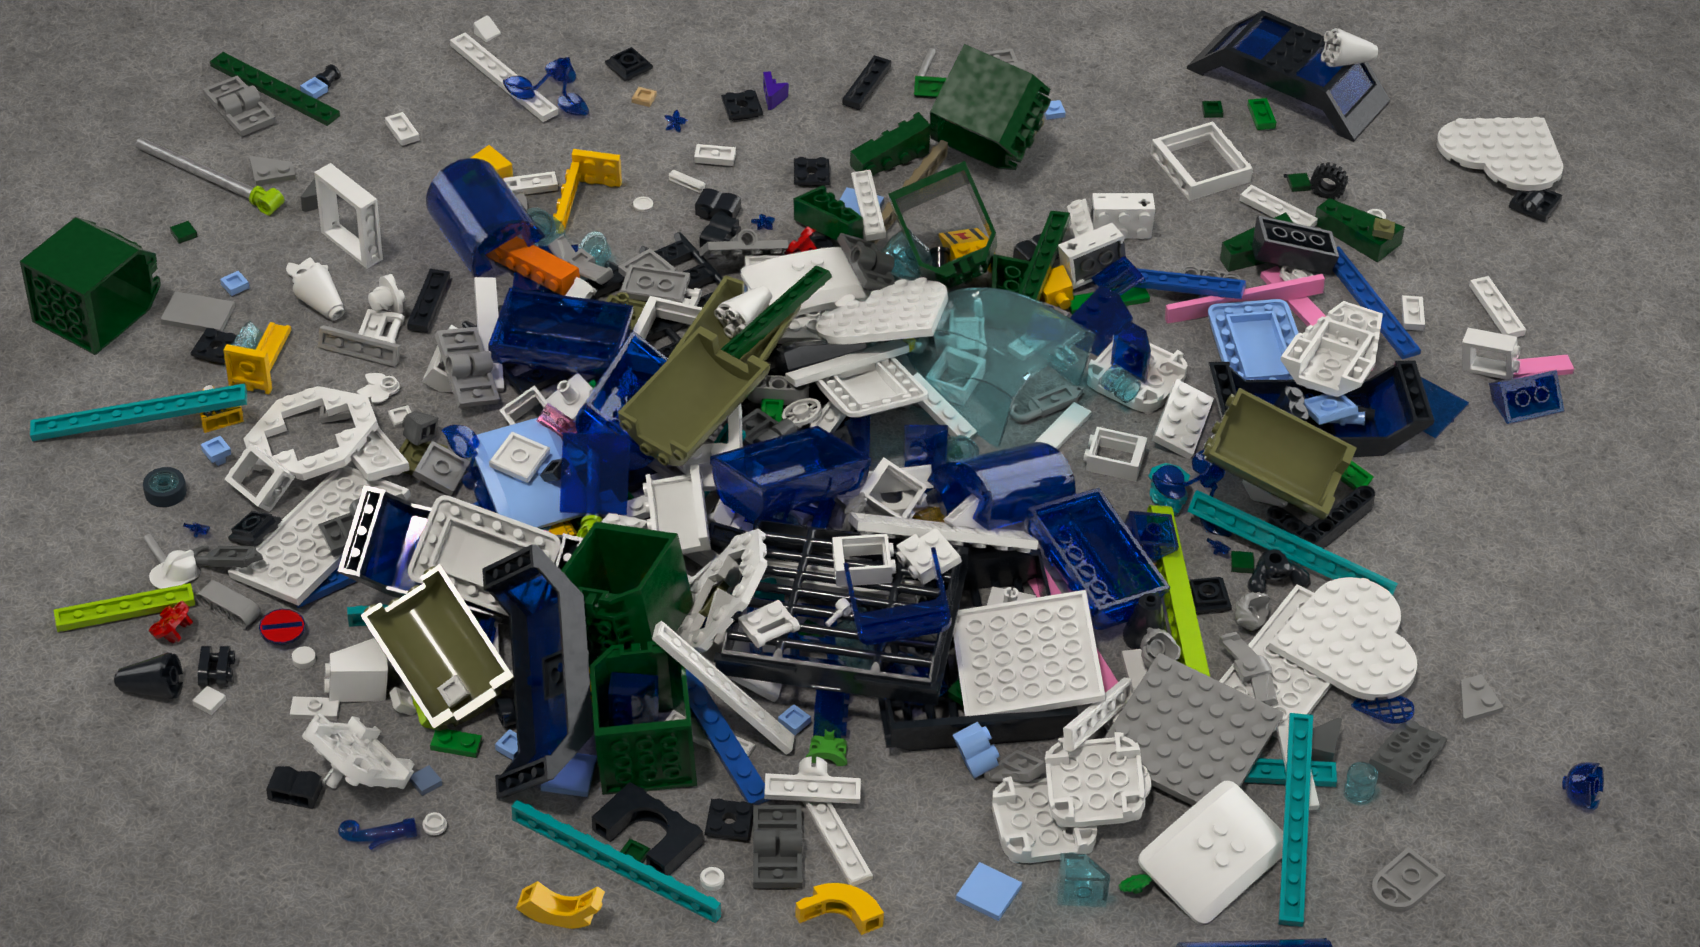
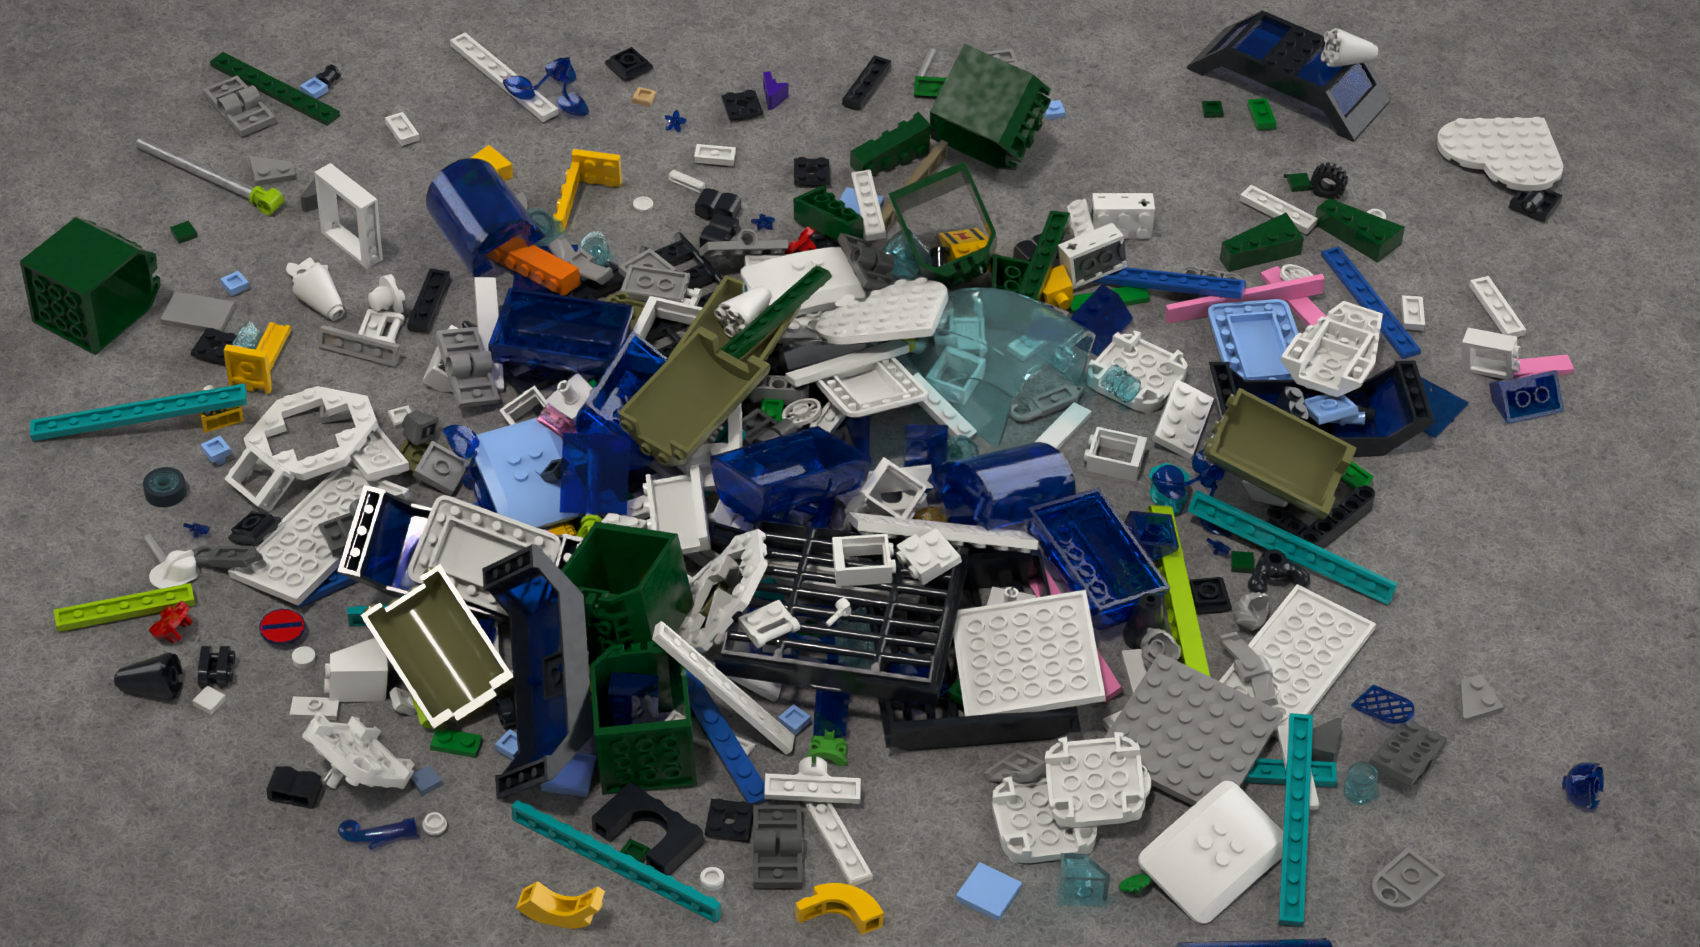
(228, 603): light grey beam -> none
(379, 387): white plate -> none
(453, 691): white tile -> none
(486, 29): white slope -> none
(519, 457): white tile -> none
(533, 183): white plate -> none
(581, 289): white tile -> none
(905, 620): clear blue windscreen -> none
(963, 514): white slope -> none
(976, 749): light blue brick -> none
(1097, 714): white tile -> none
(1116, 274): clear blue plate -> none
(1132, 350): clear blue slope -> none
(1163, 146): white window -> none
(1294, 245): black slope -> none
(1350, 639): white plate -> none
(1383, 228): olive plate -> none

